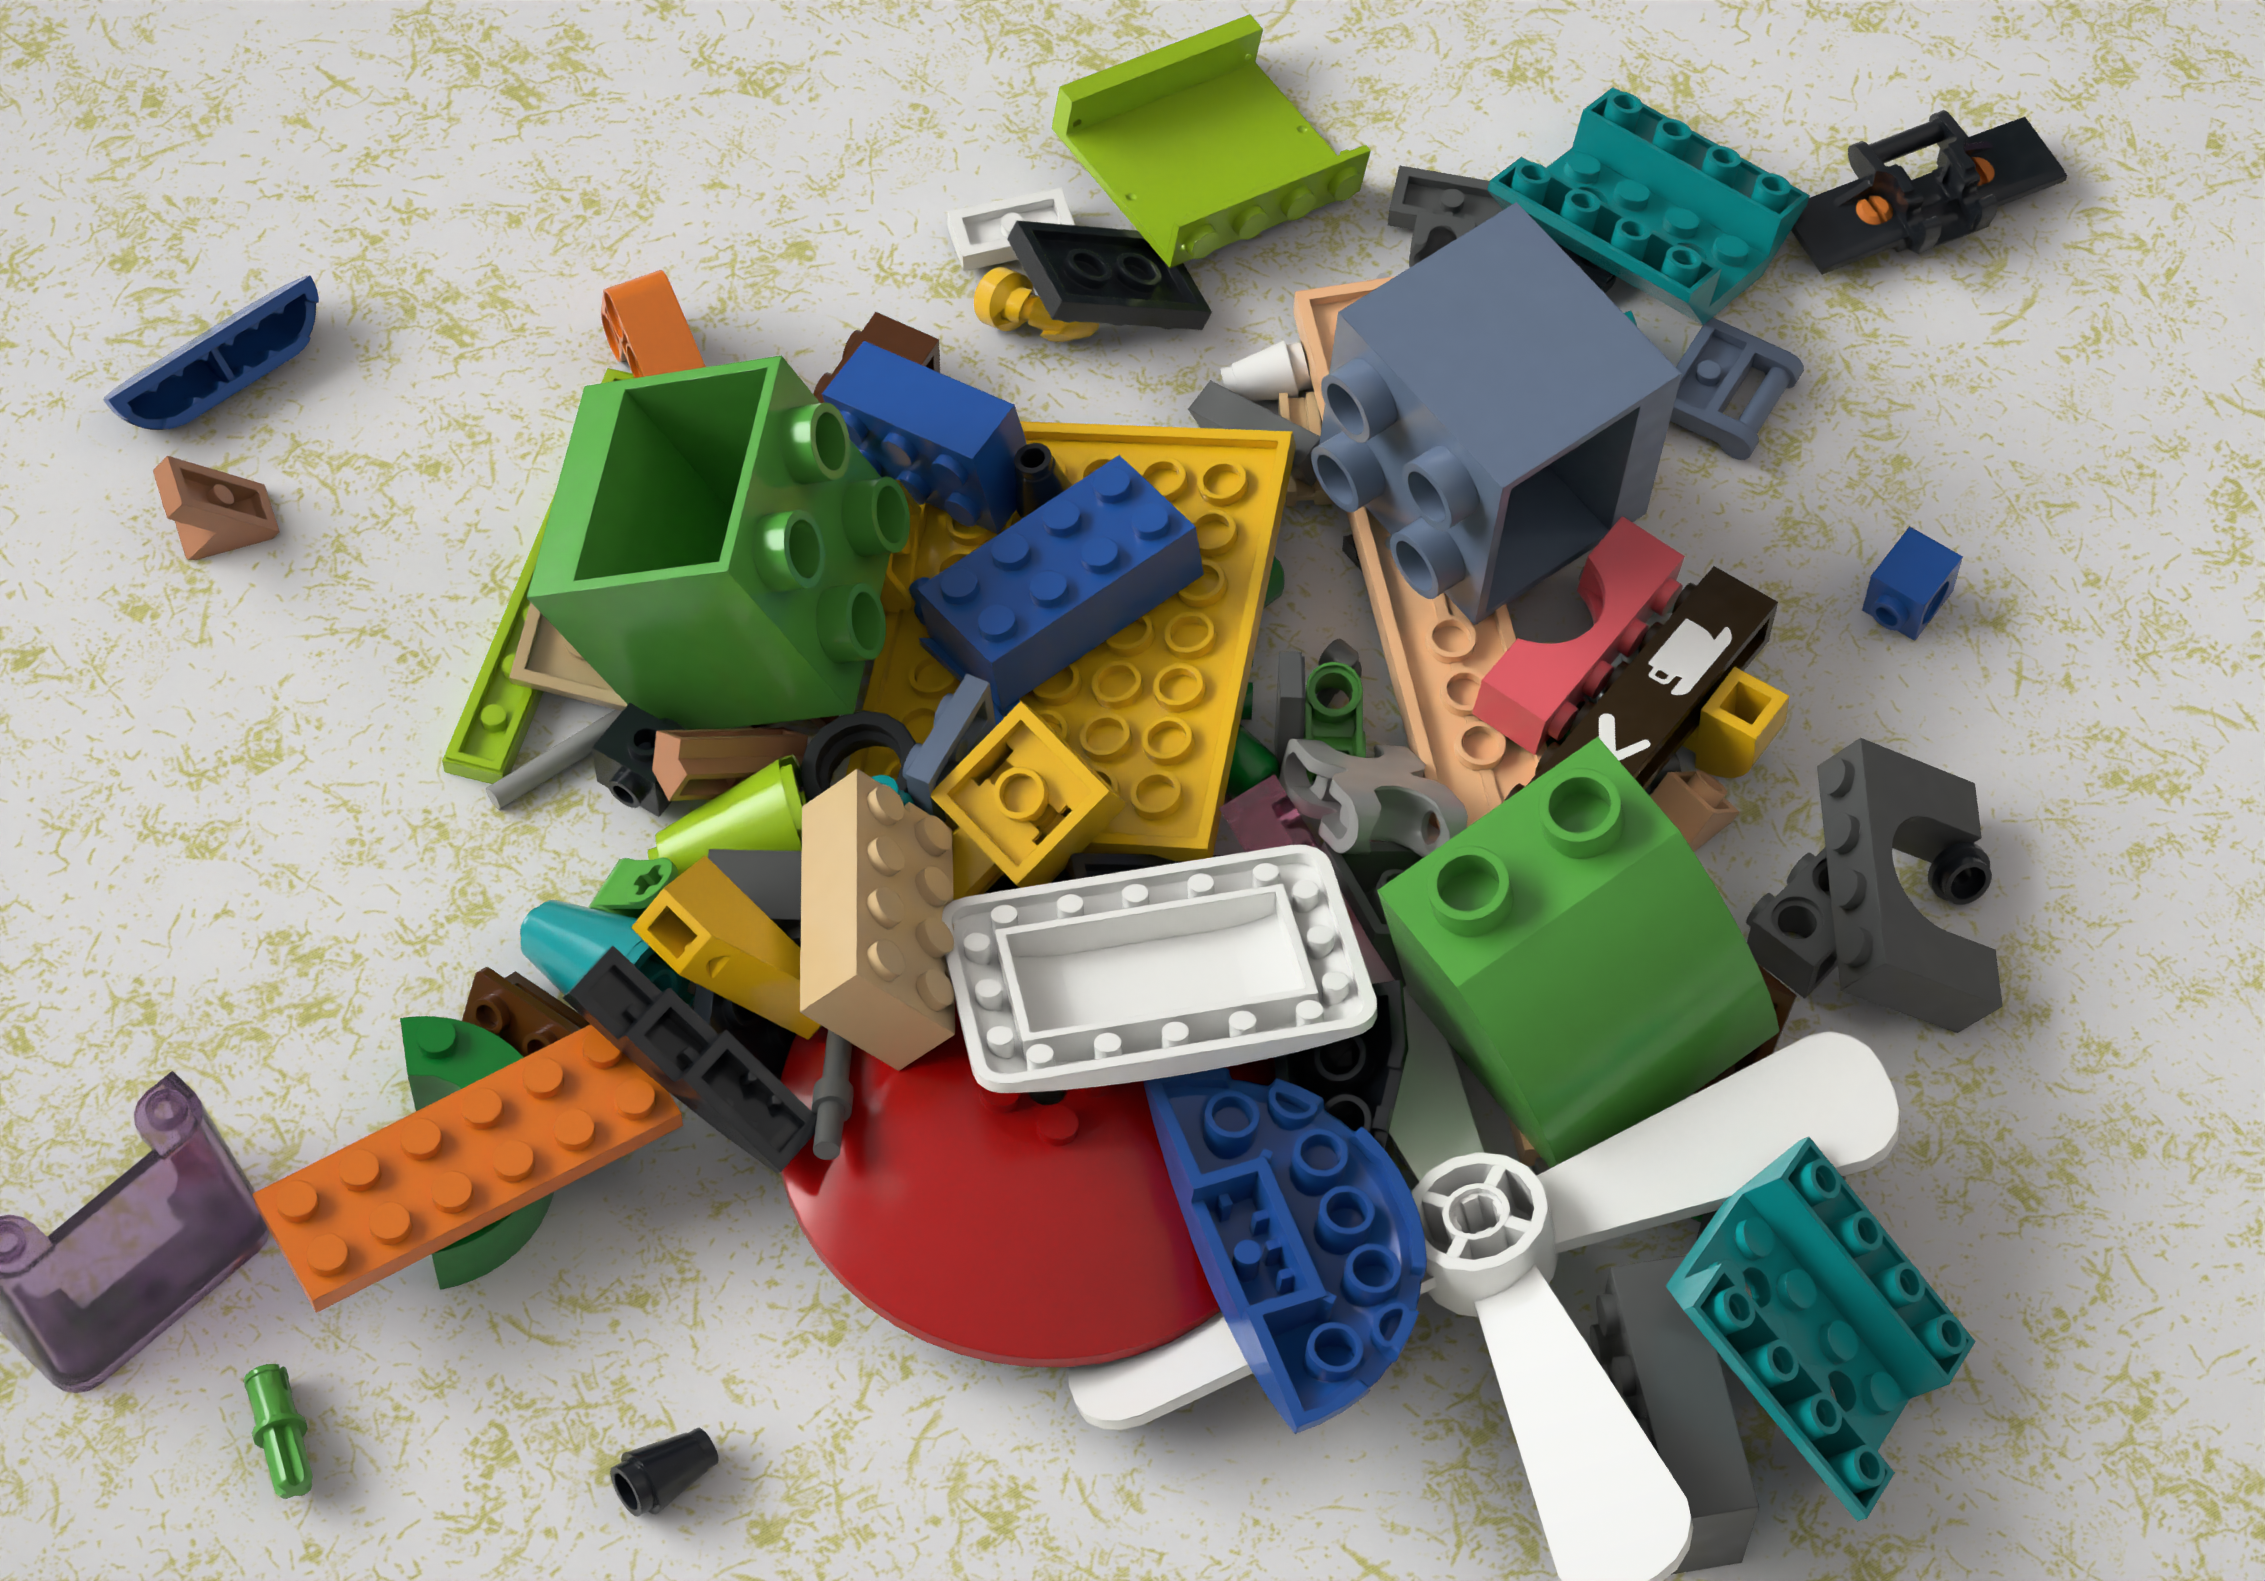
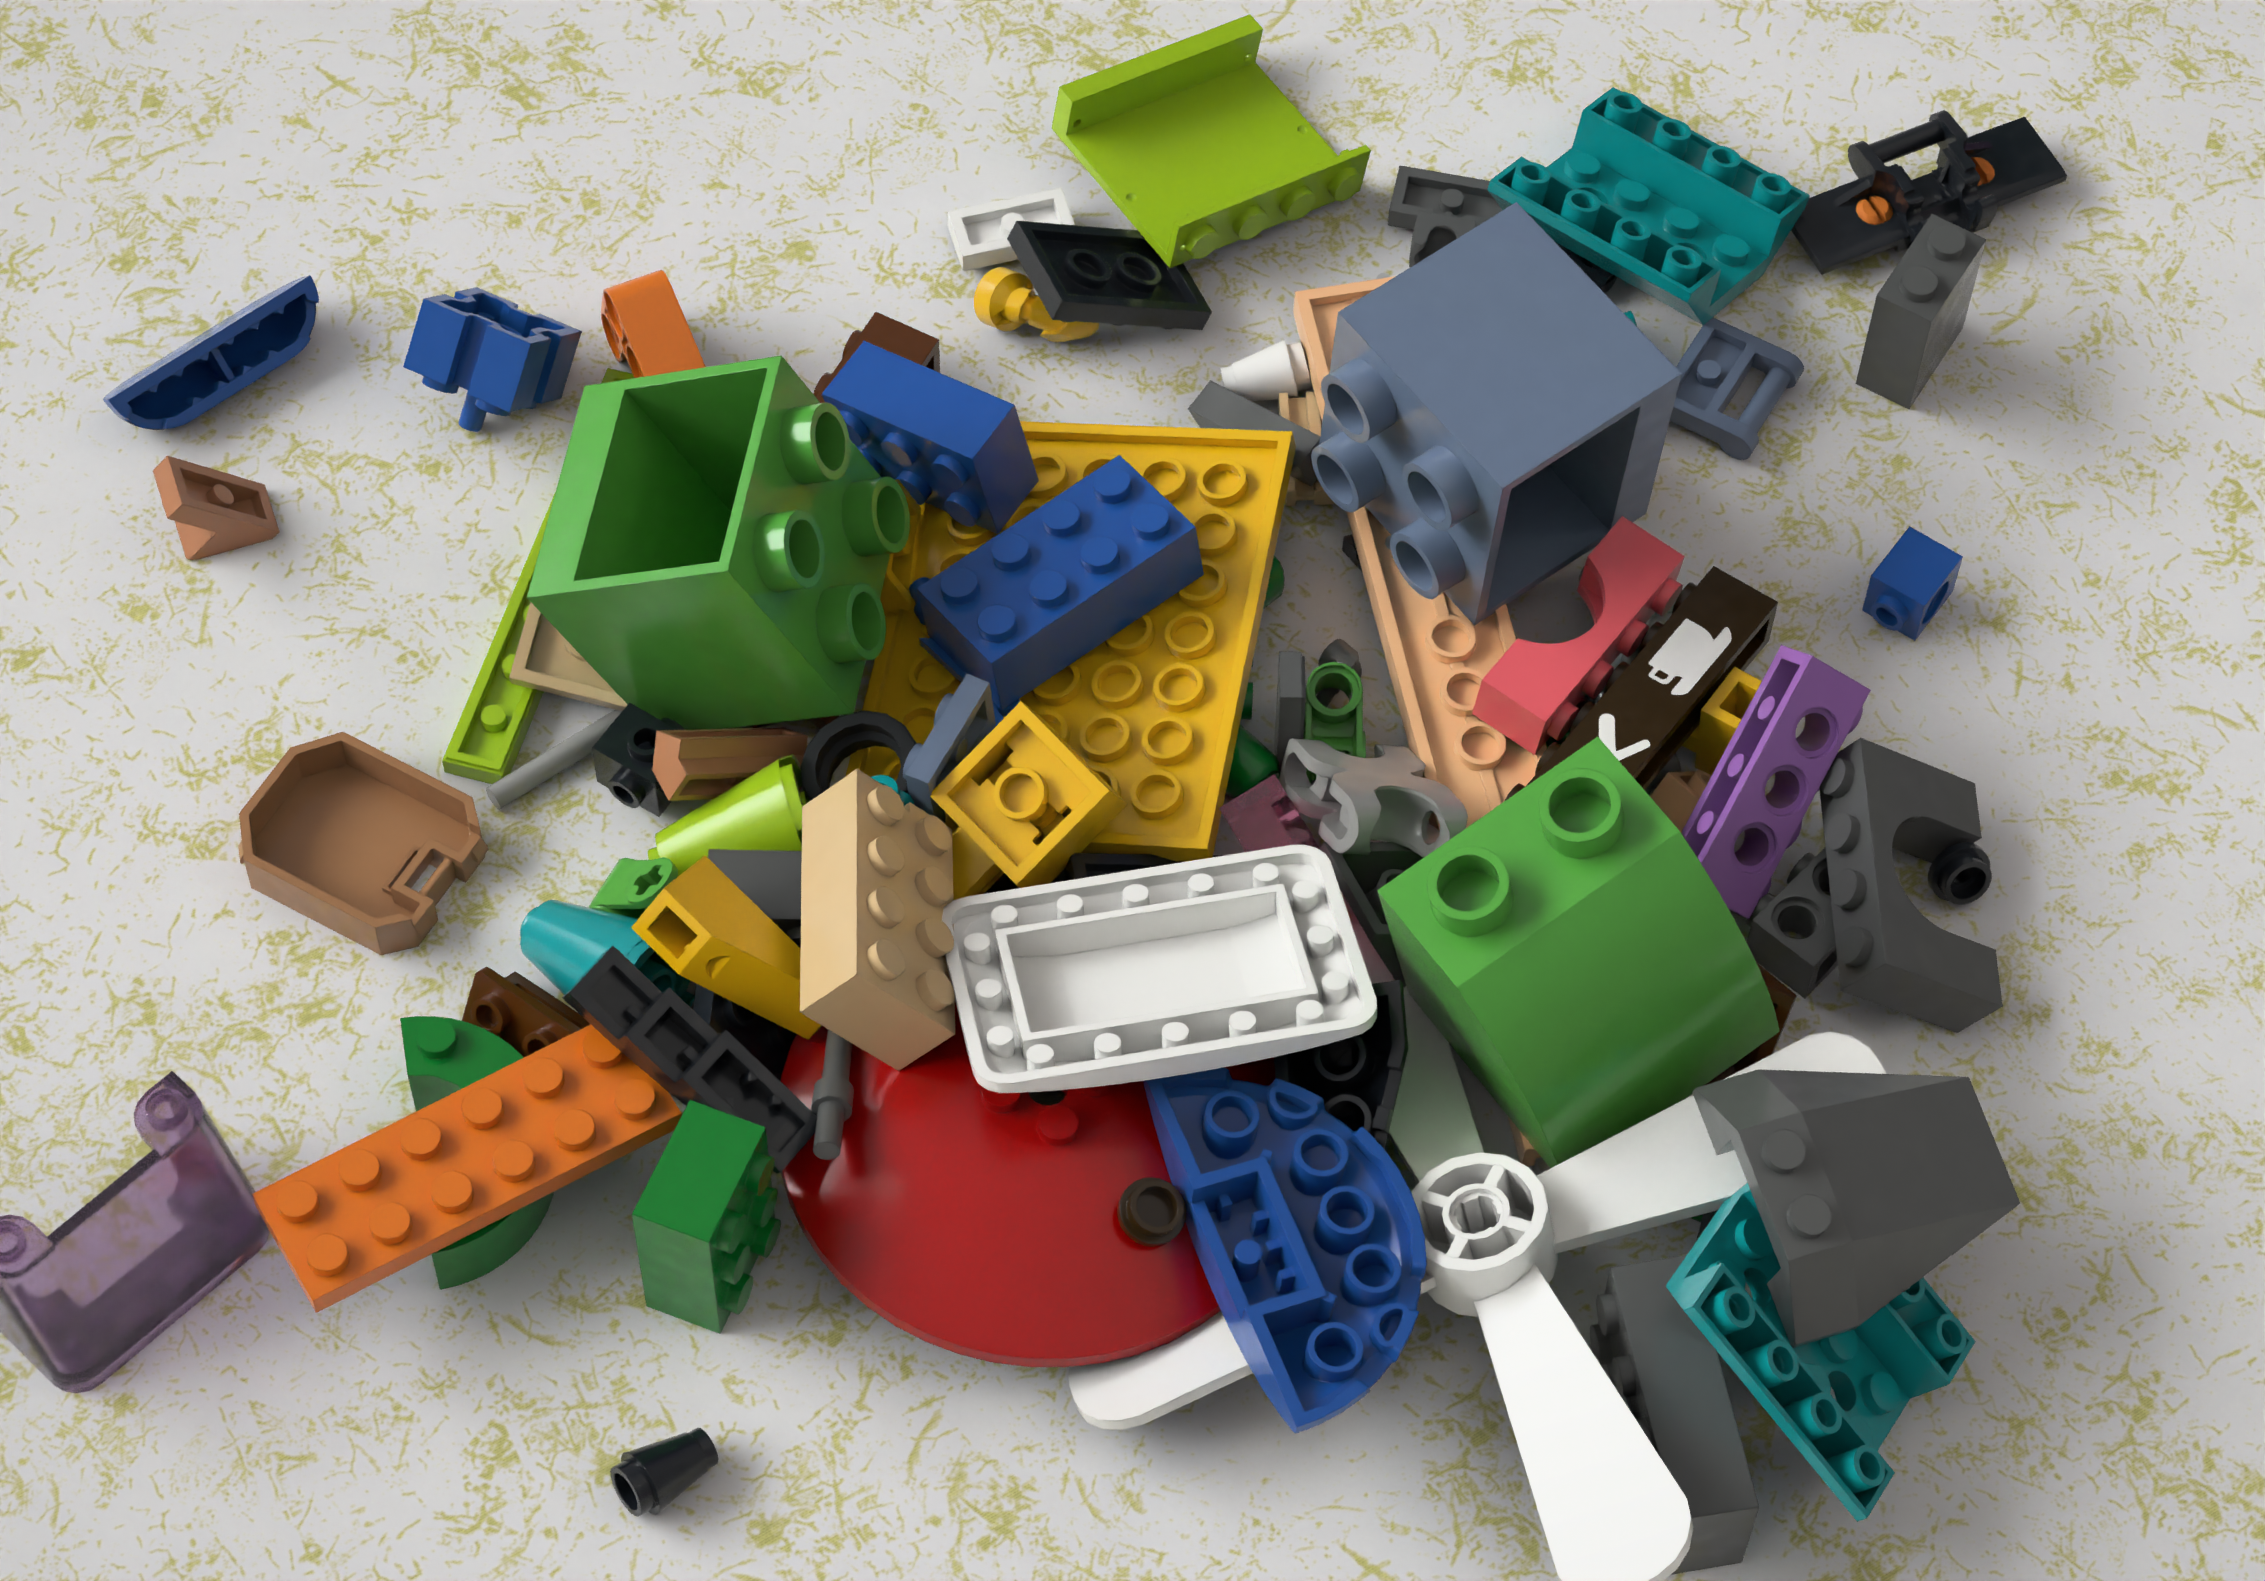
(279, 1430): bright green axle -> none
(349, 836): none -> medium nougat piece
(492, 351): none -> blue brick
(706, 1217): none -> green brick
(1037, 478): black cone -> none
(1151, 1212): none -> dark brown plate
(1768, 745): none -> medium lavender brick
(1857, 1182): none -> dark grey wedge
(1920, 311): none -> dark grey brick

